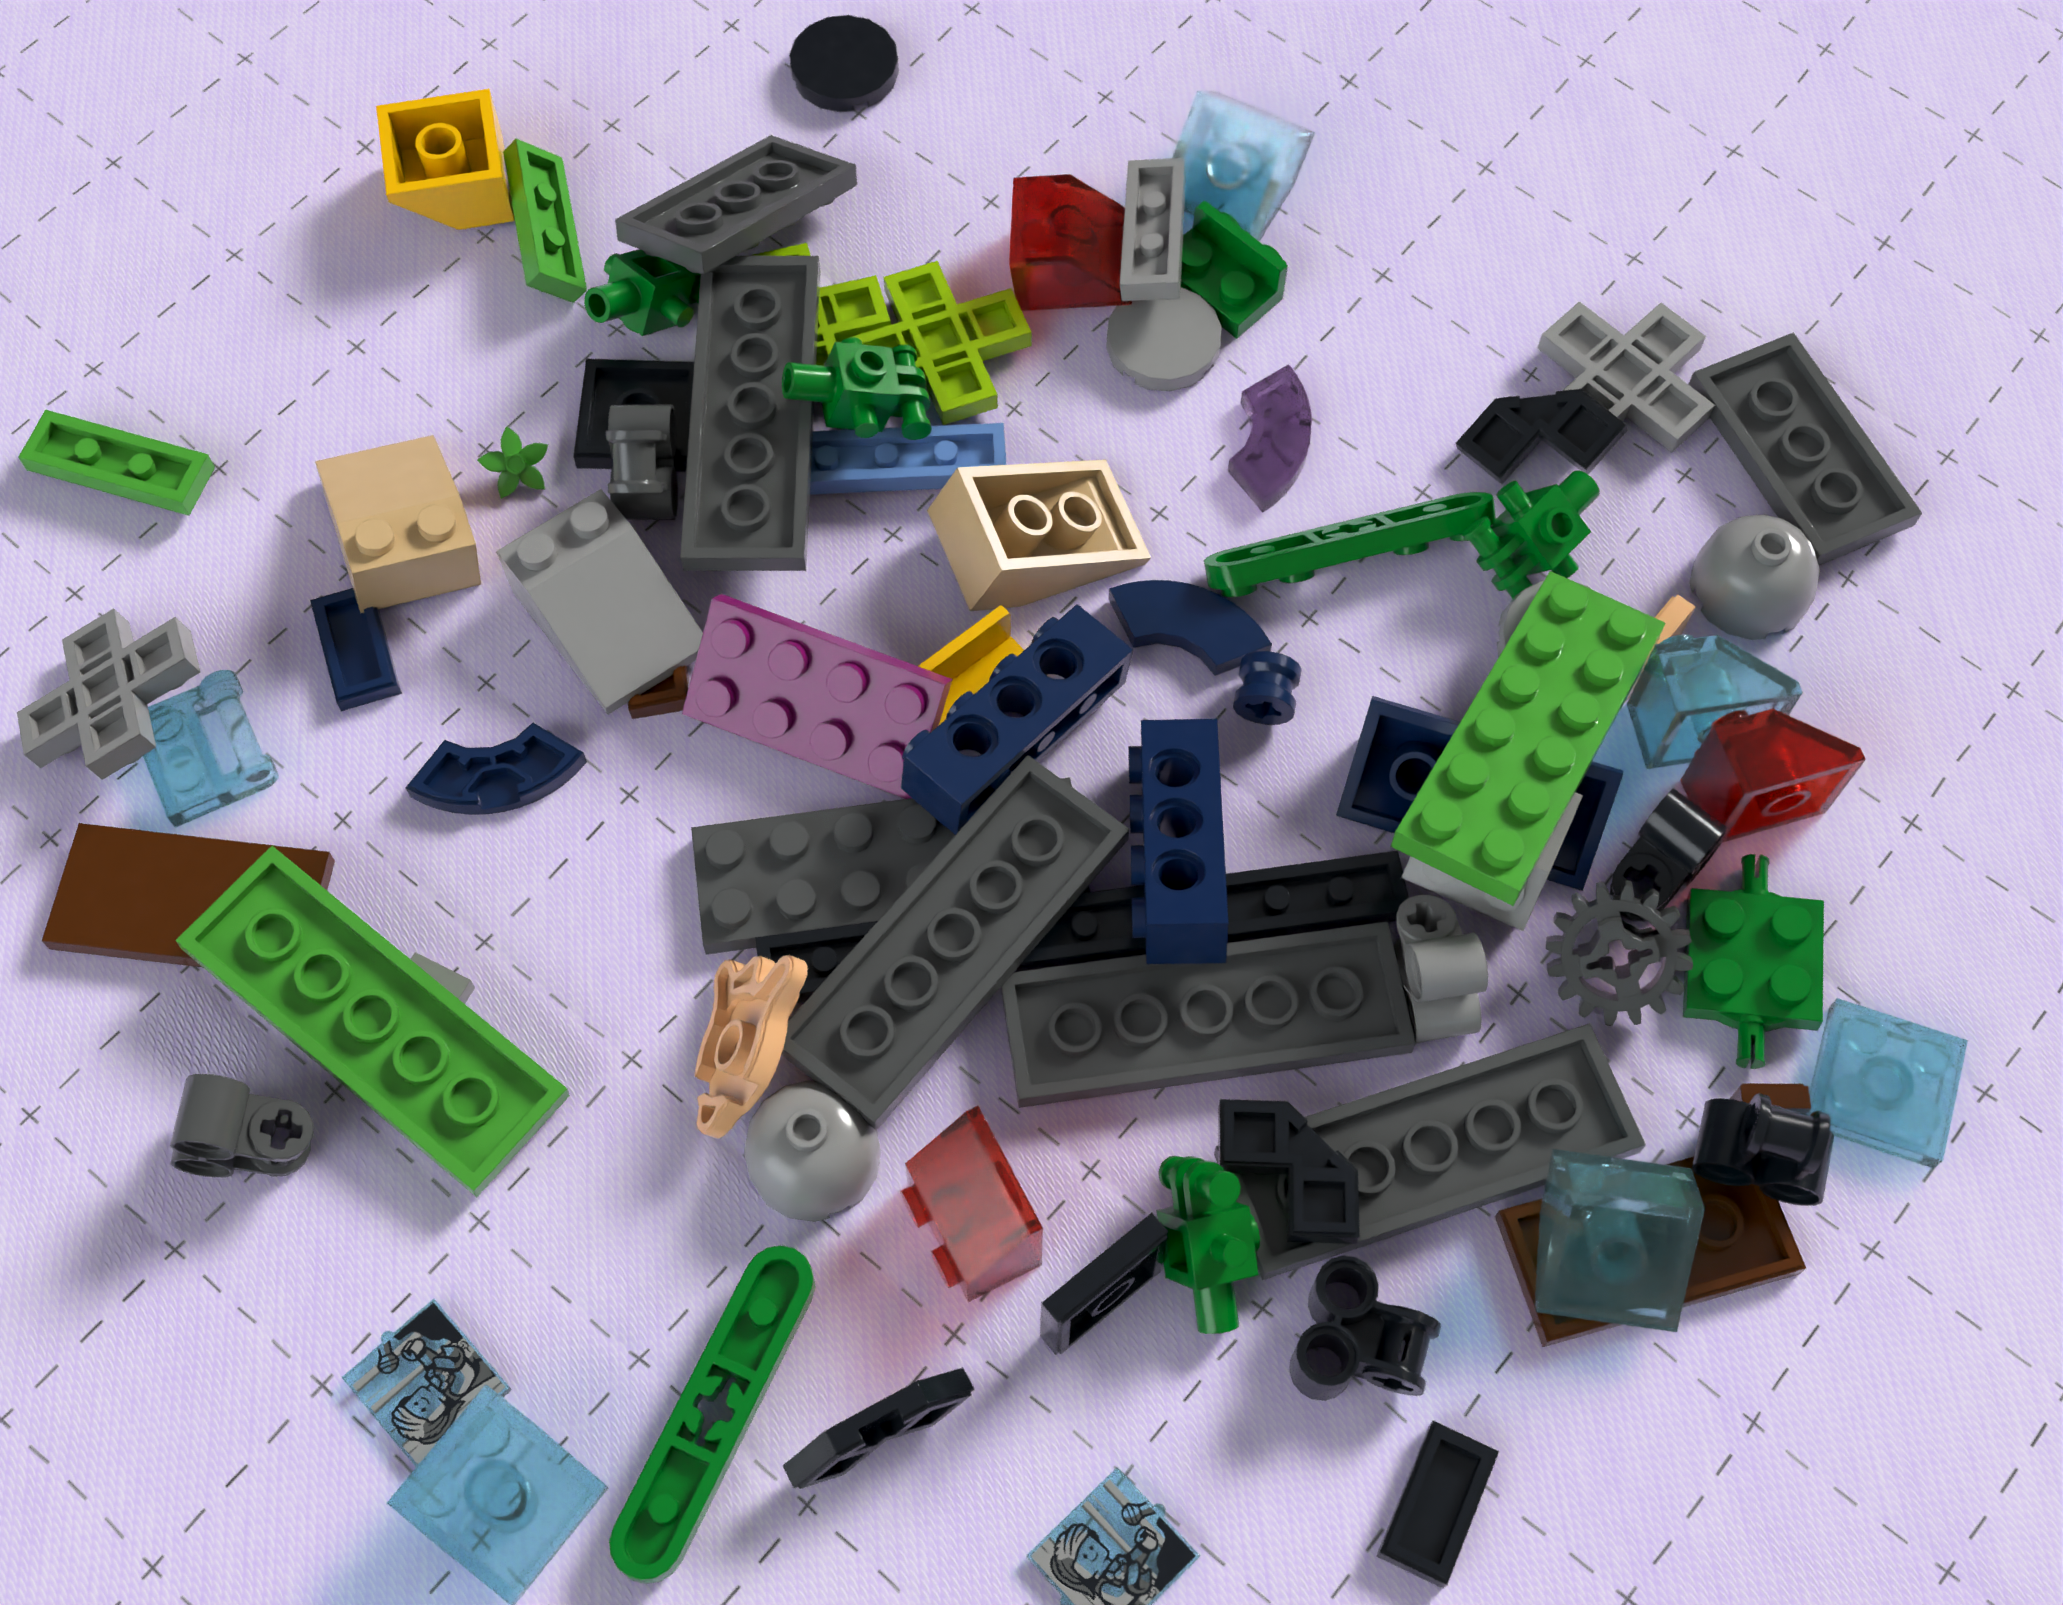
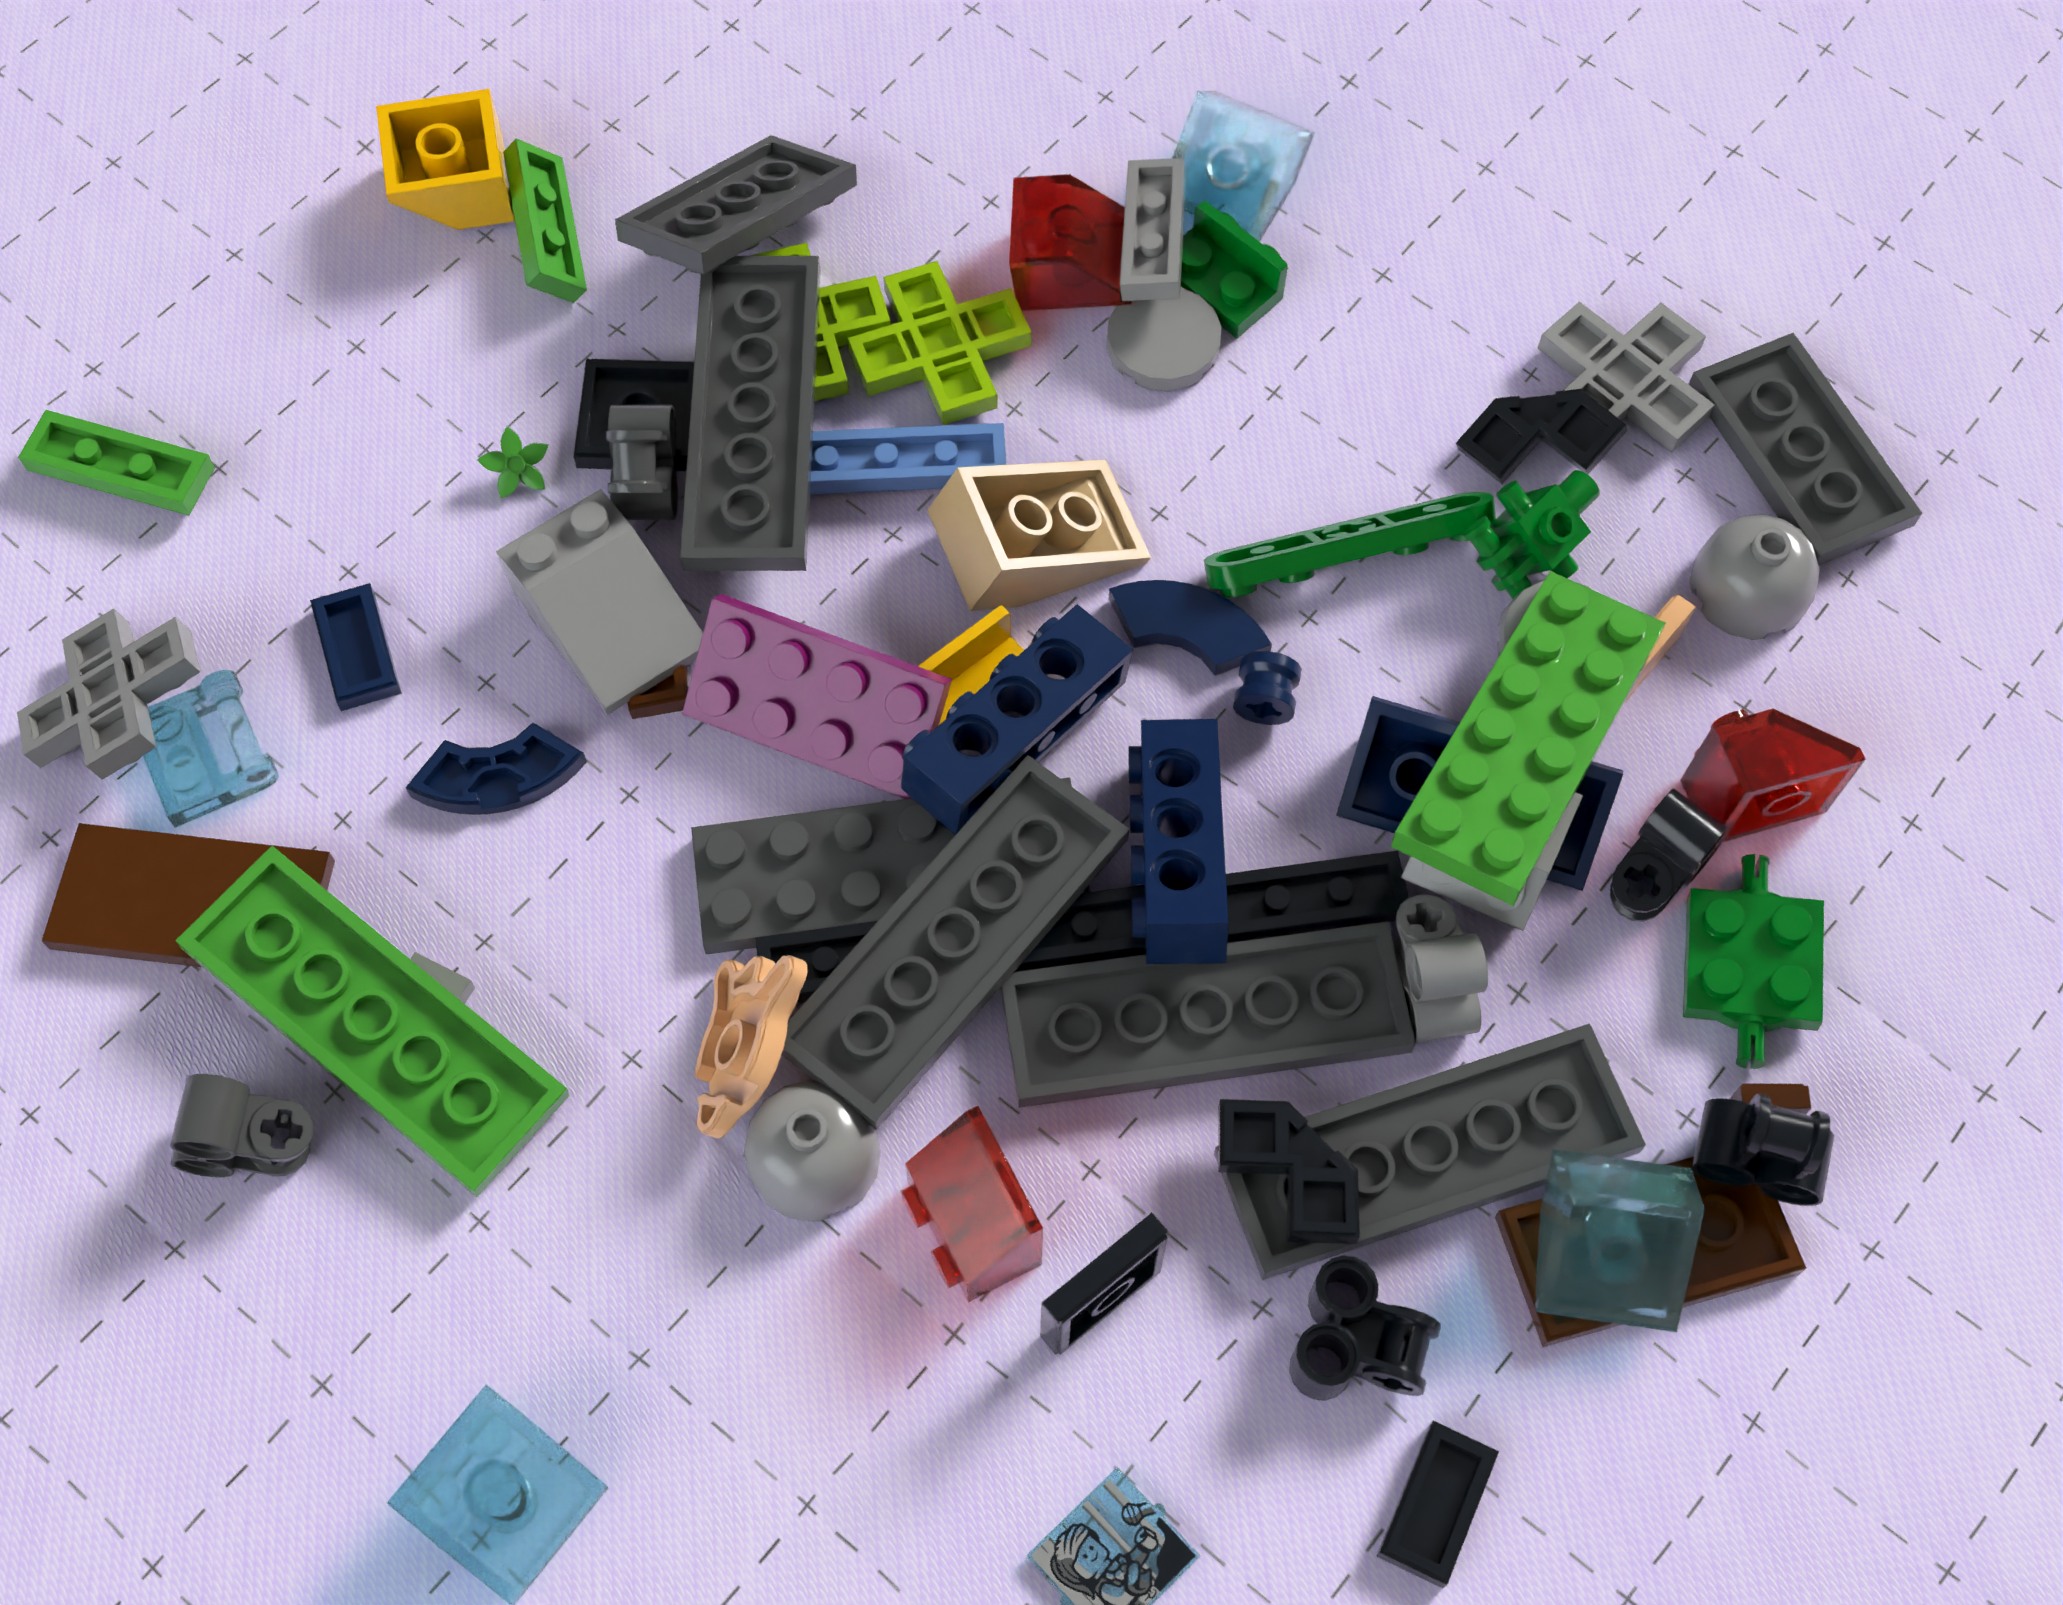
(399, 523): tan slope -> none
(422, 1380): piece -> none
(644, 293): green piece -> none
(679, 1474): green piece -> none
(844, 63): black tile -> none
(856, 1437): black tile -> none
(864, 388): green piece -> none
(1208, 1238): green piece -> none
(1277, 437): clear purple tile -> none
(1648, 948): dark grey gear -> none
(1694, 684): clear light blue slope -> none
(1887, 1082): clear light blue plate -> none

